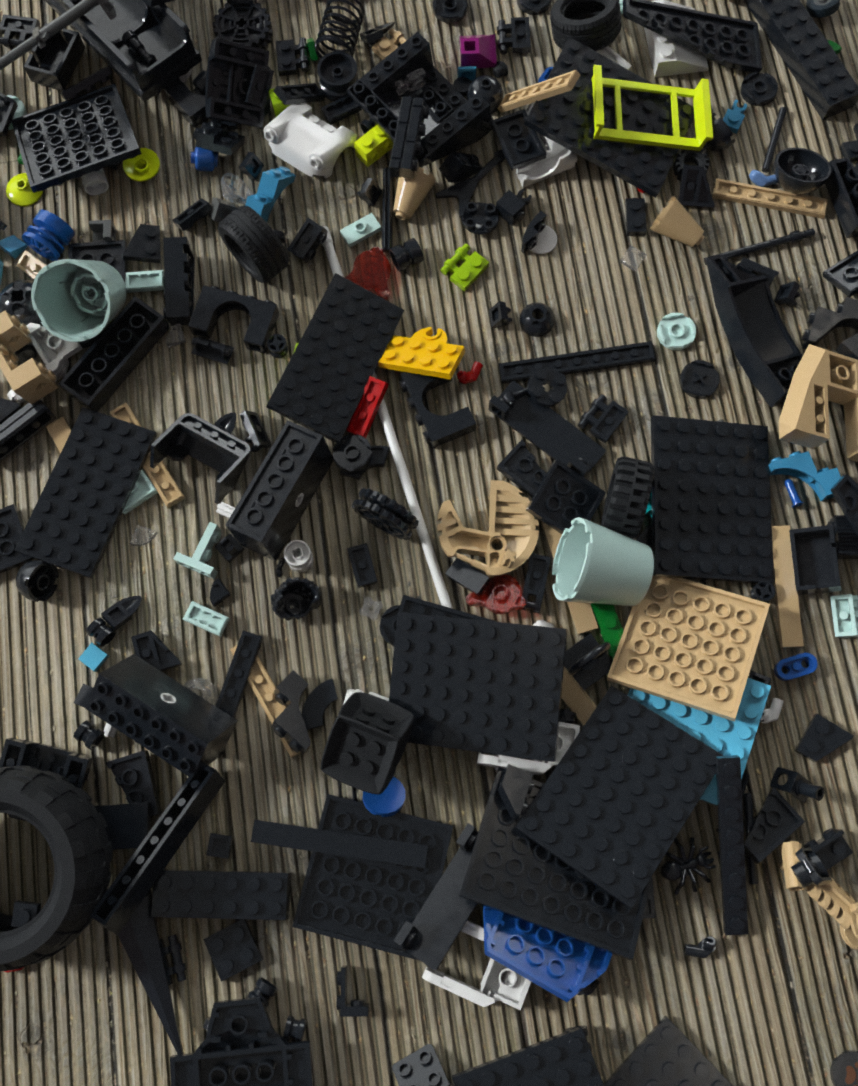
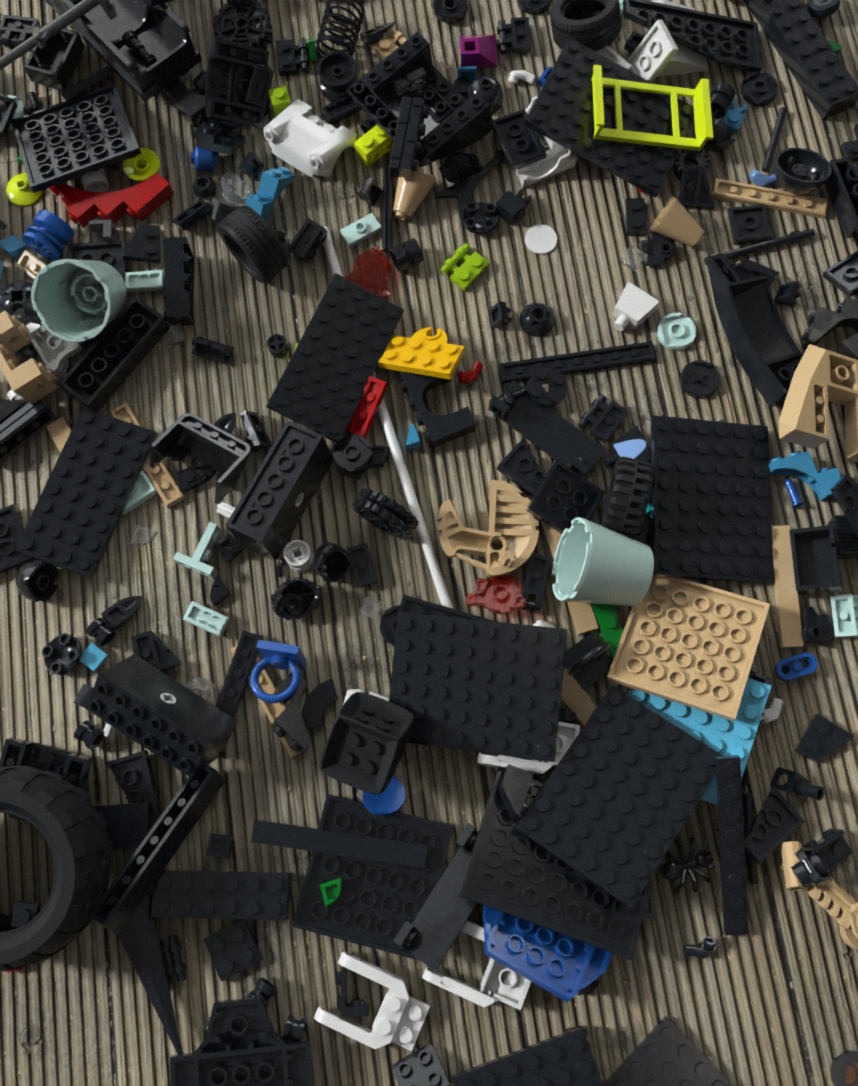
(34, 103): none -> black arm
(62, 654): none -> black dish
(136, 201): none -> red arch
(195, 476): none -> black plate
(206, 191): none -> black plate
(215, 302): black arch -> none
(281, 657): none -> blue tile
(299, 93): black tile -> none
(331, 562): none -> black hair
(331, 891): none -> green tile
(397, 1019): none -> white plate
(413, 439): none -> dark azure slope
(467, 576): black tile -> none
(500, 70): black piece -> none
(523, 75): none -> white arm
(531, 234): black slope -> none
(539, 91): tan tile -> none
(629, 445): none -> torso
(633, 41): none -> black plate
(633, 307): none -> white torso
(653, 52): none -> white tile
(654, 249): none -> black plate
(721, 98): none -> black wheel
(749, 224): none -> black tile
(765, 588): black wheel -> none
(817, 628): none -> black plate

